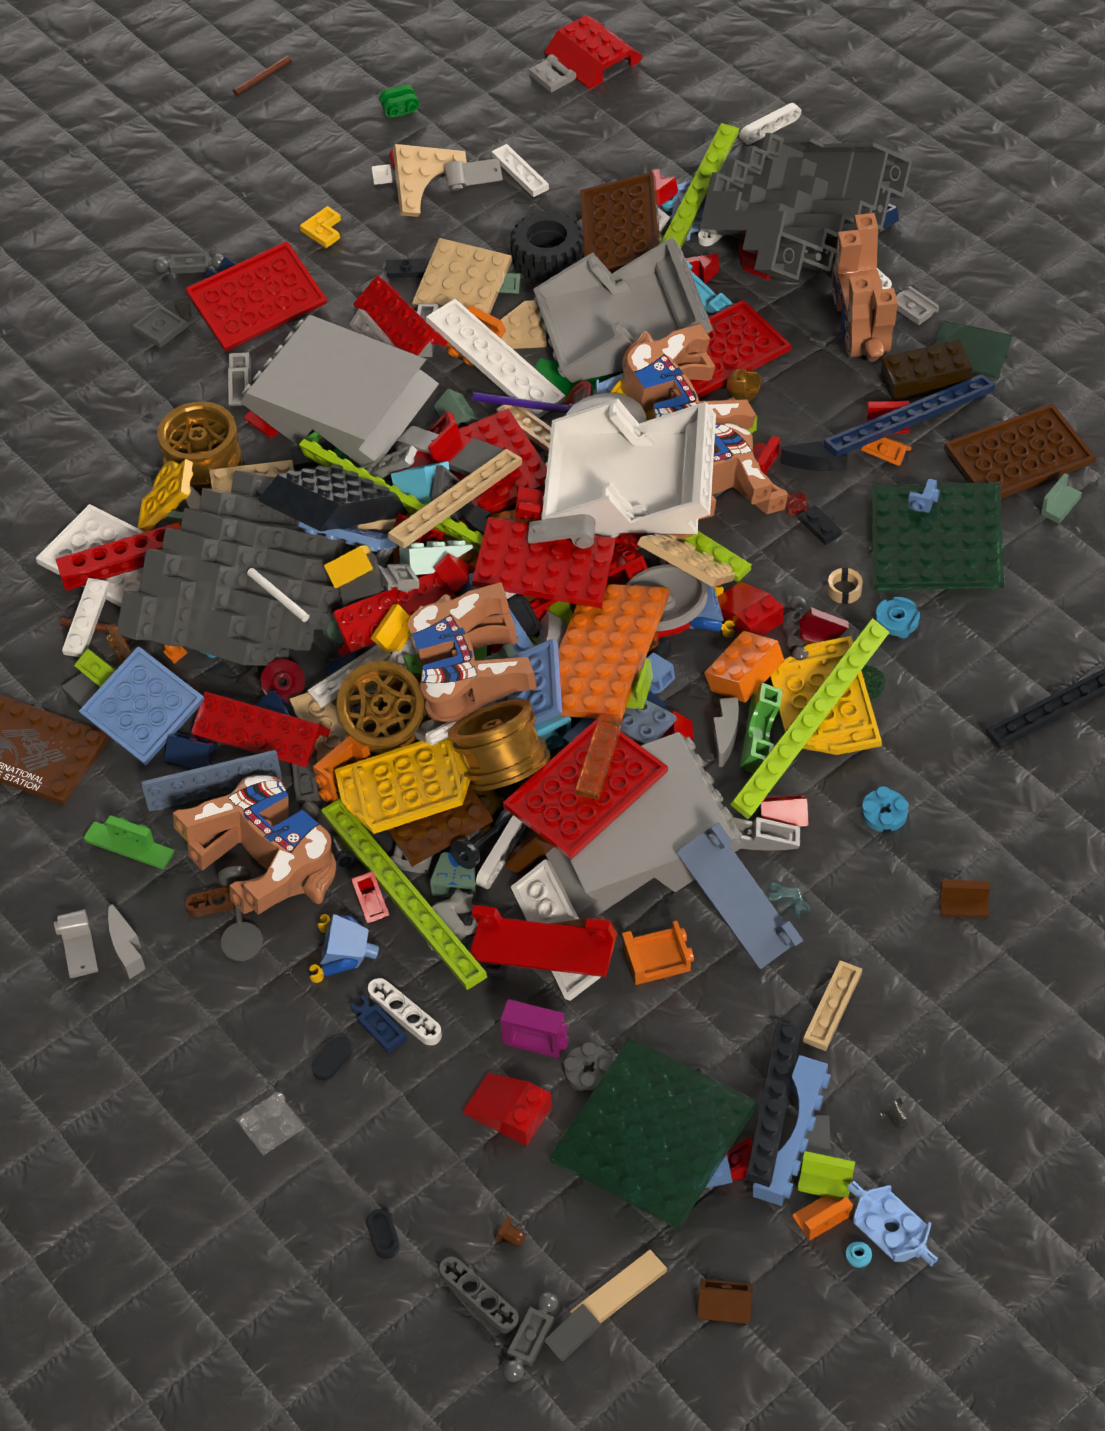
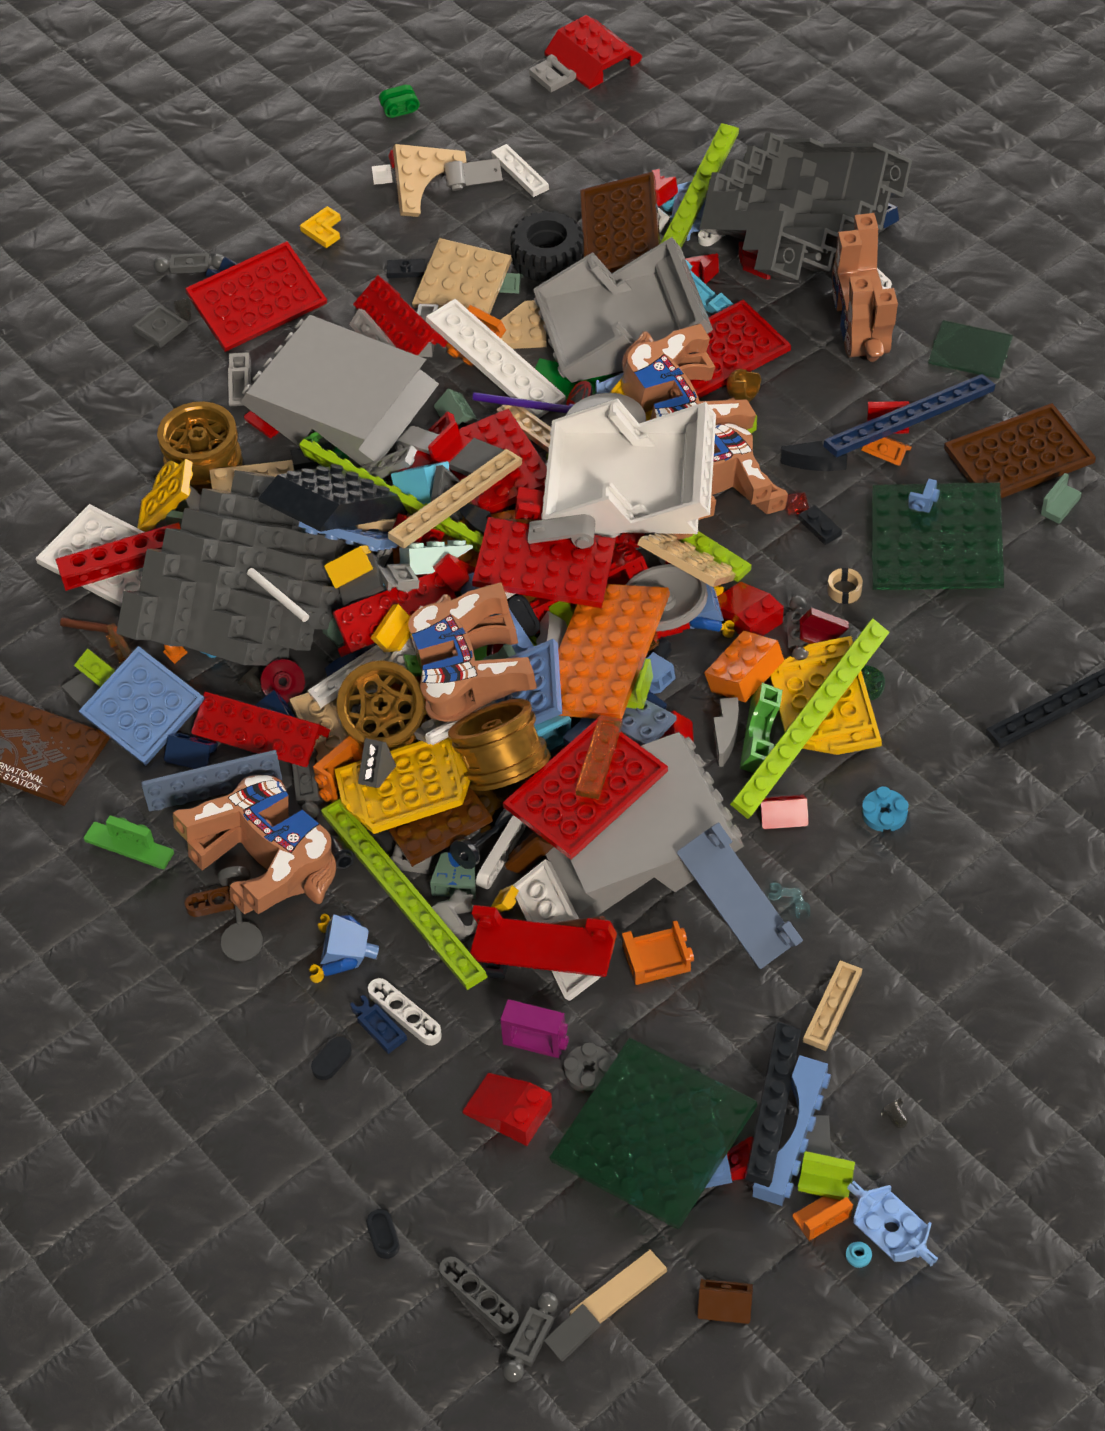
(78, 943): light grey door -> none
(86, 617): white plate -> none
(125, 943): light grey slope -> none
(261, 76): copper bar -> none
(270, 1123): clear hinge -> none
(370, 897): slope -> none
(375, 763): none -> dark grey slope
(505, 899): none -> yellow plate
(510, 1233): reddish brown piece -> none
(753, 132): white beam -> none
(767, 453): red panel -> none
(767, 834): light grey slope -> none
(898, 627): dark azure plate -> none
(915, 305): light grey plate -> none
(926, 370): dark brown brick -> none
(964, 898): reddish brown panel -> none

